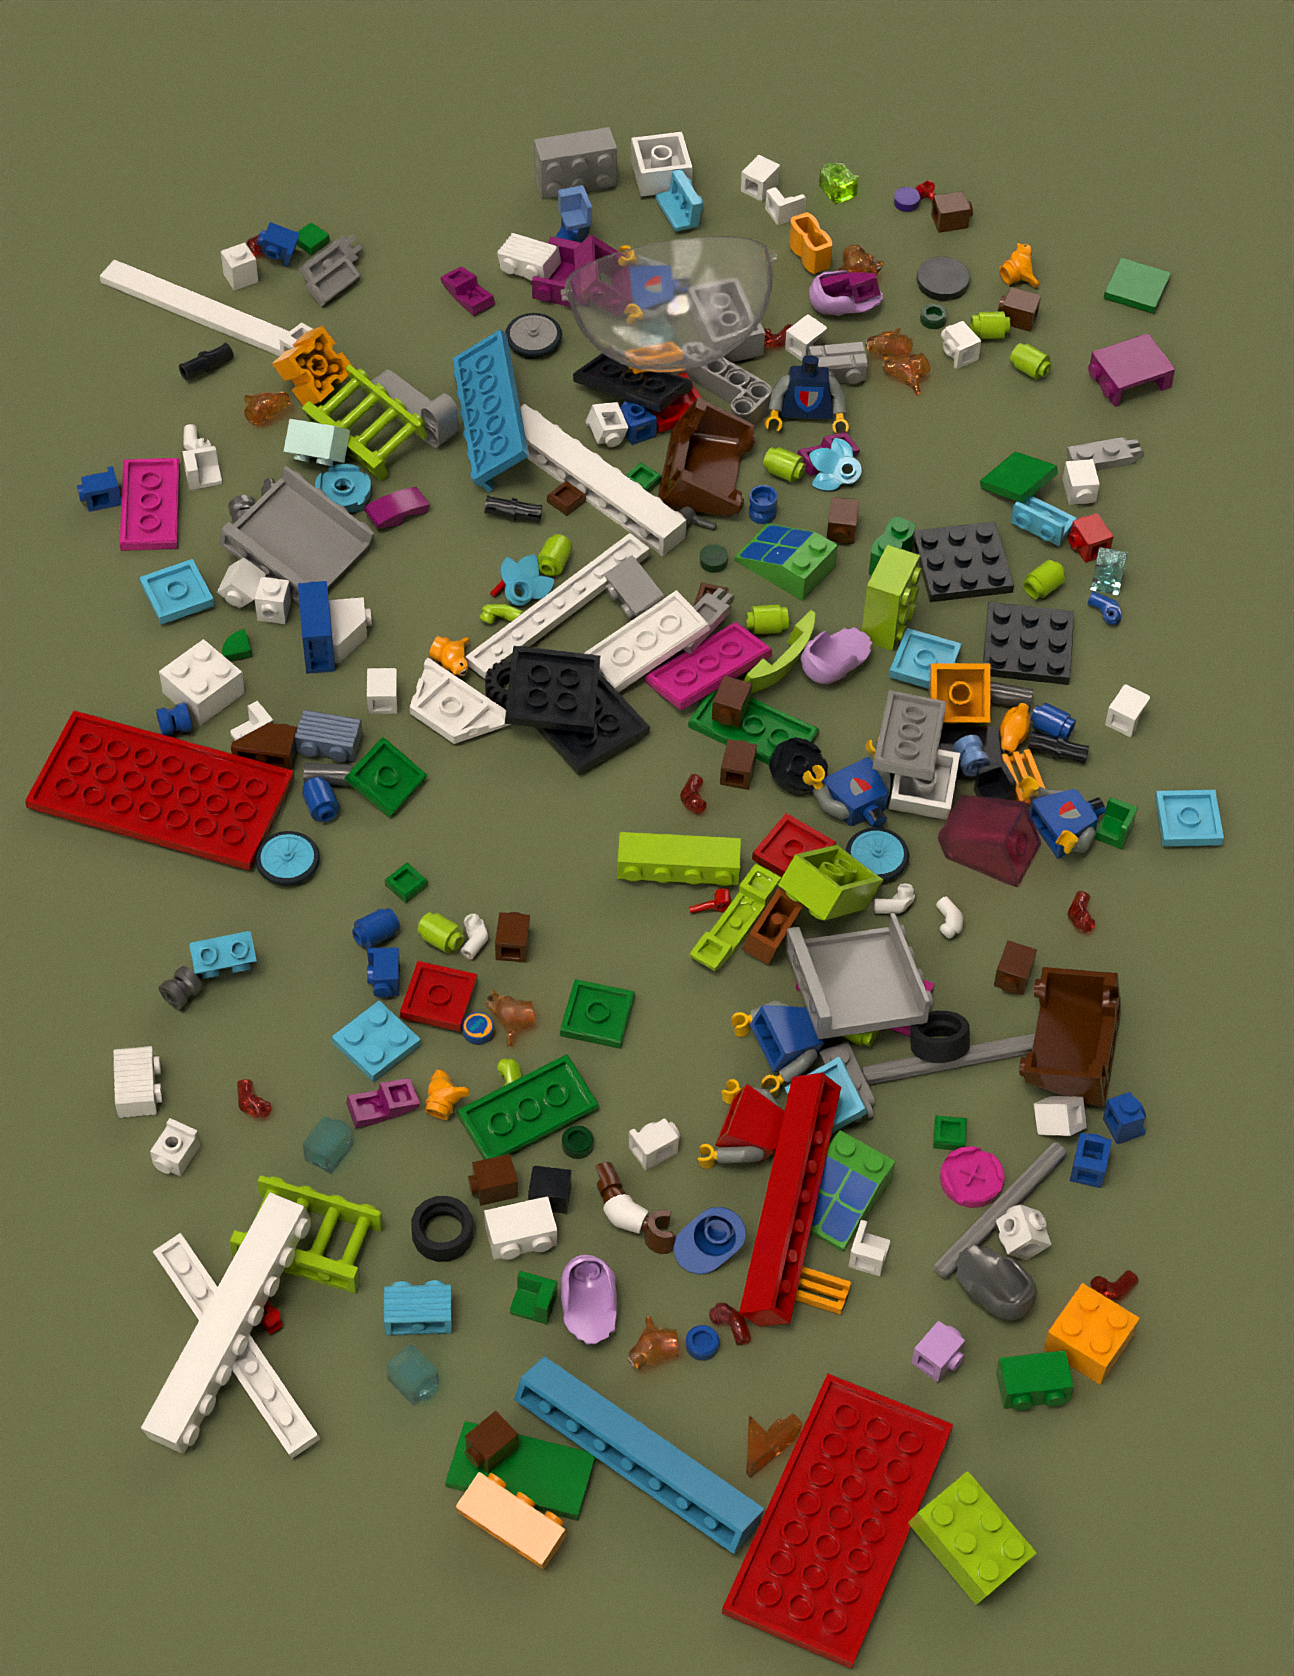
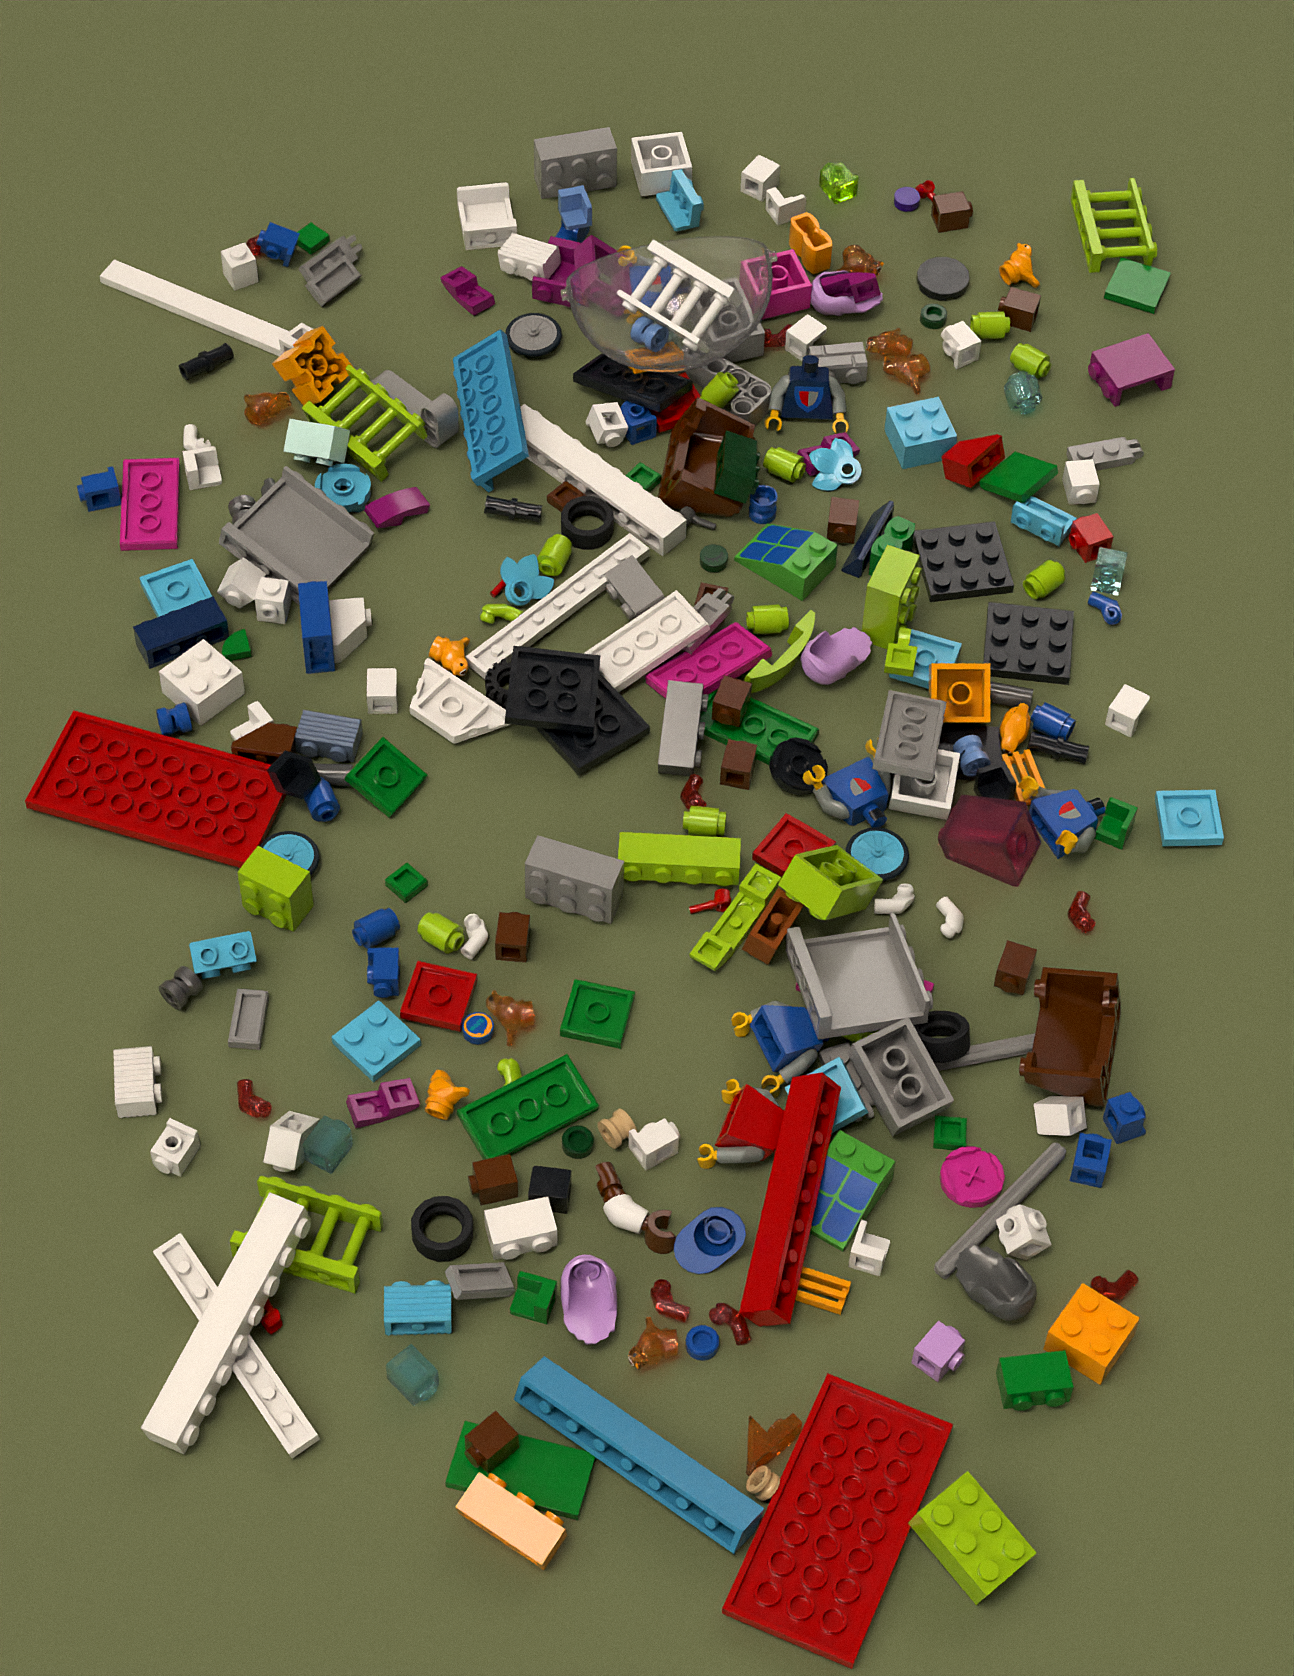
(179, 630): none -> dark blue brick
(248, 1019): none -> light grey tile
(275, 889): none -> lime brick
(286, 1141): none -> white slope
(294, 774): none -> black panel
(479, 1280): none -> light grey tile
(485, 215): none -> white panel
(574, 879): none -> light grey brick
(587, 507): none -> black tyre
(616, 1128): none -> tan wheel
(650, 334): none -> medium blue wheel
(665, 1304): none -> clear red arm
(682, 271): none -> white fence
(682, 728): none -> brick
(704, 821): none -> lime brick
(720, 389): none -> lime brick
(736, 467): none -> dark green brick
(763, 1483): none -> tan bush
(789, 286): none -> dark pink brick
(875, 527): none -> dark blue slope
(900, 1076): none -> light grey brick
(901, 656): none -> lime plate
(919, 432): none -> medium azure brick
(973, 459): none -> red slope
(1022, 392): none -> clear light blue head
(1092, 235): none -> lime fence

